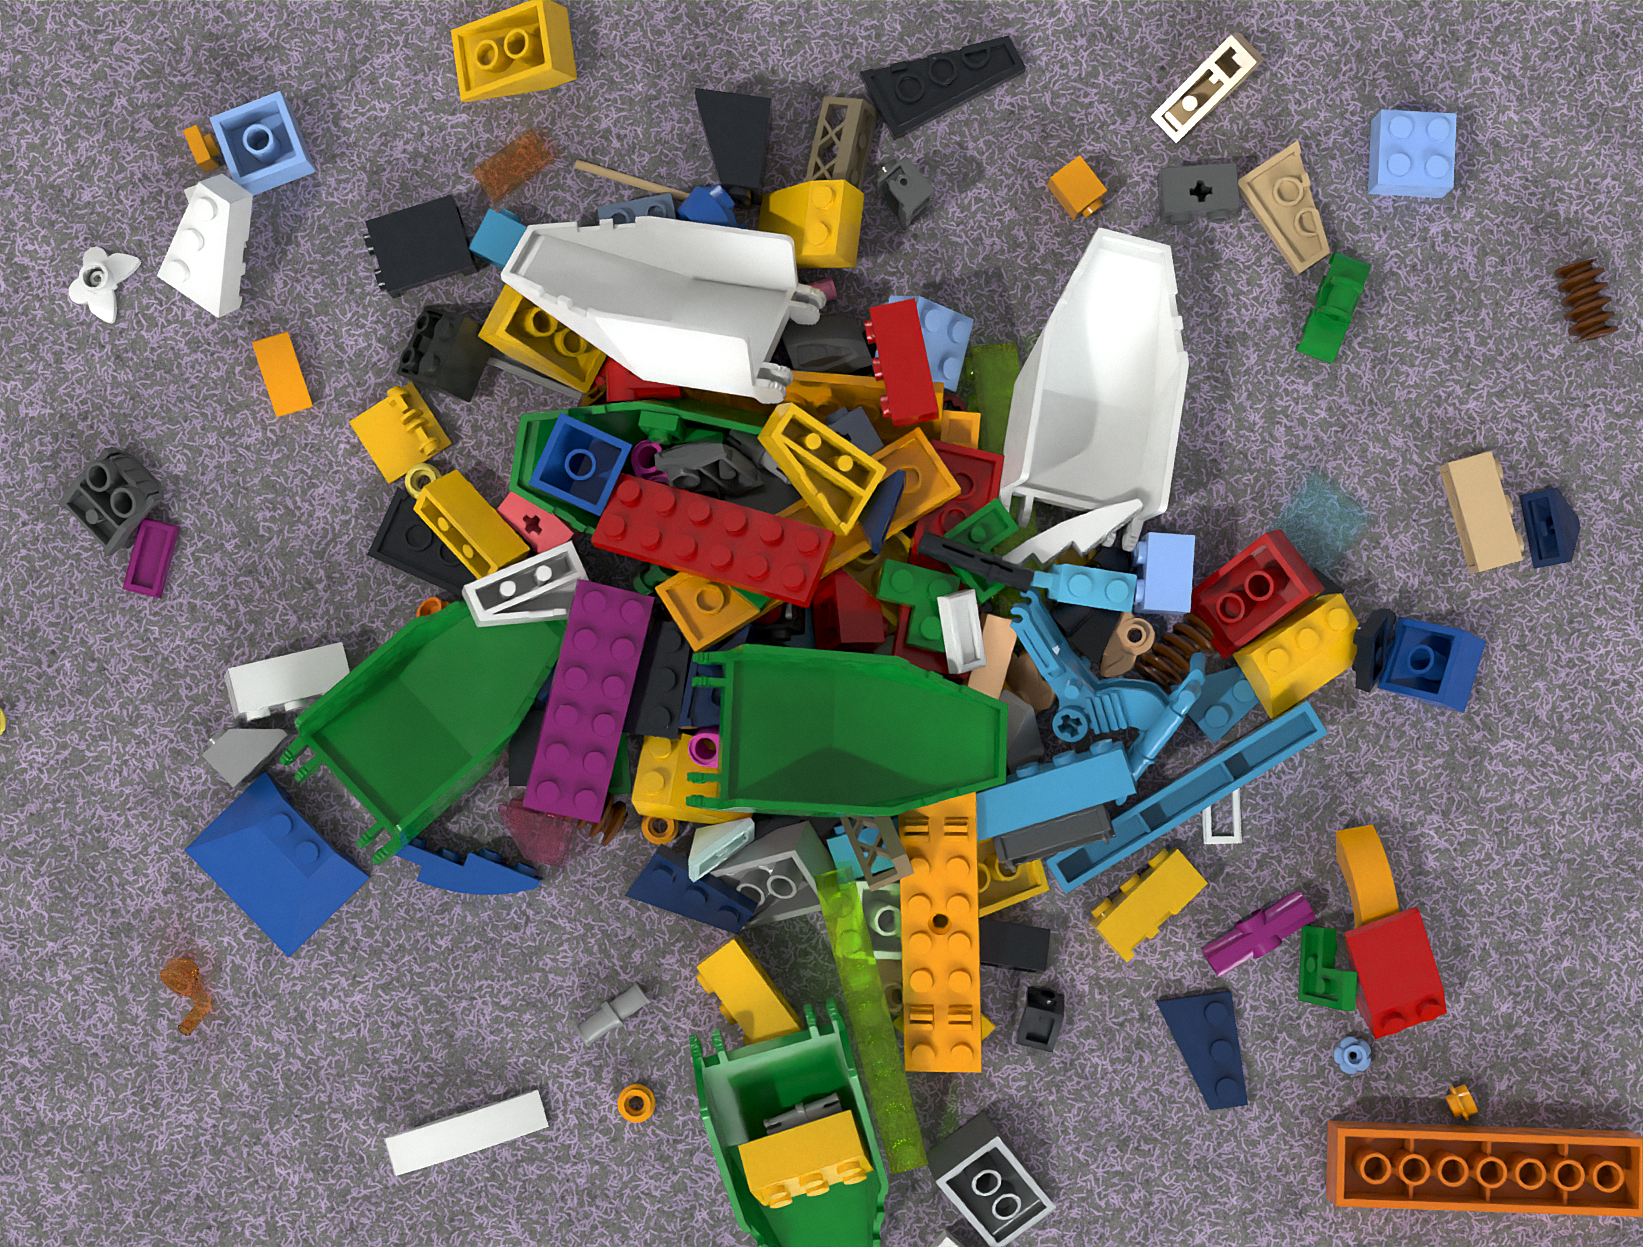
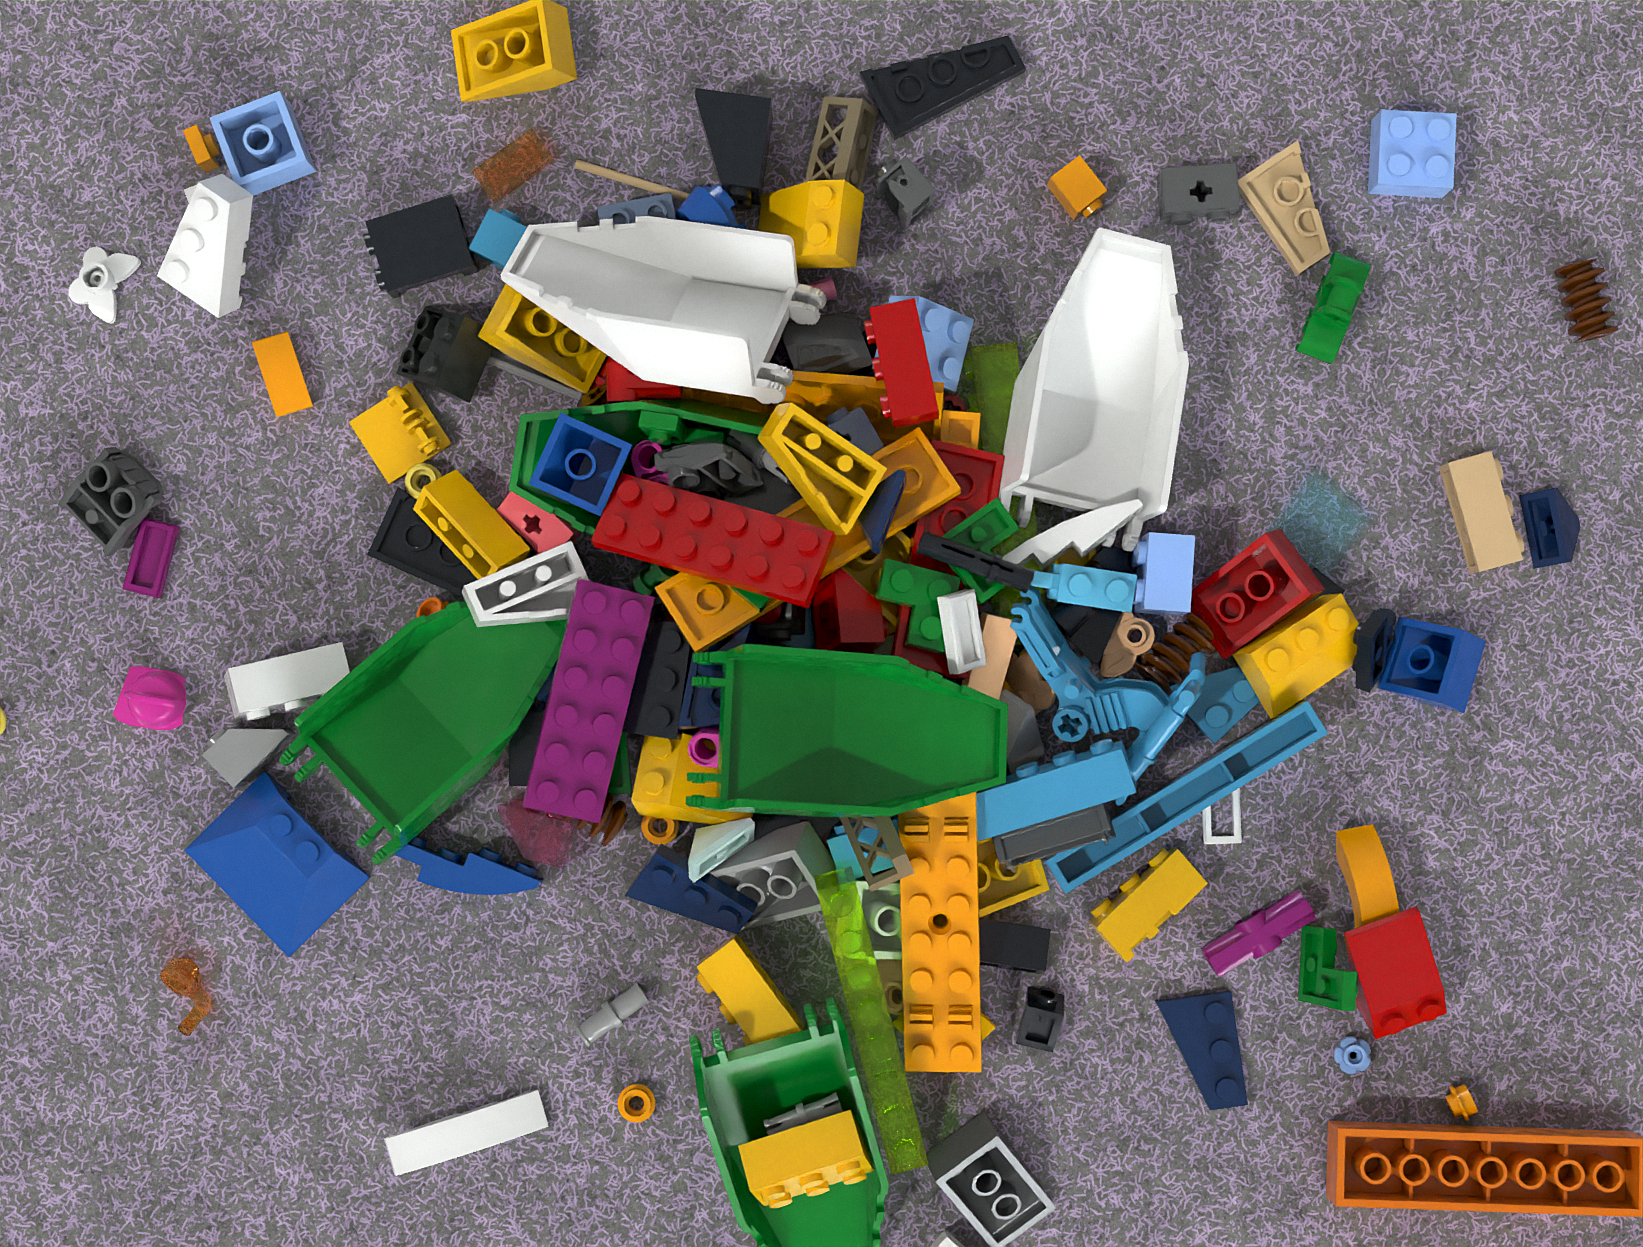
(151, 699): none -> dark pink piece
(1208, 86): slope -> none

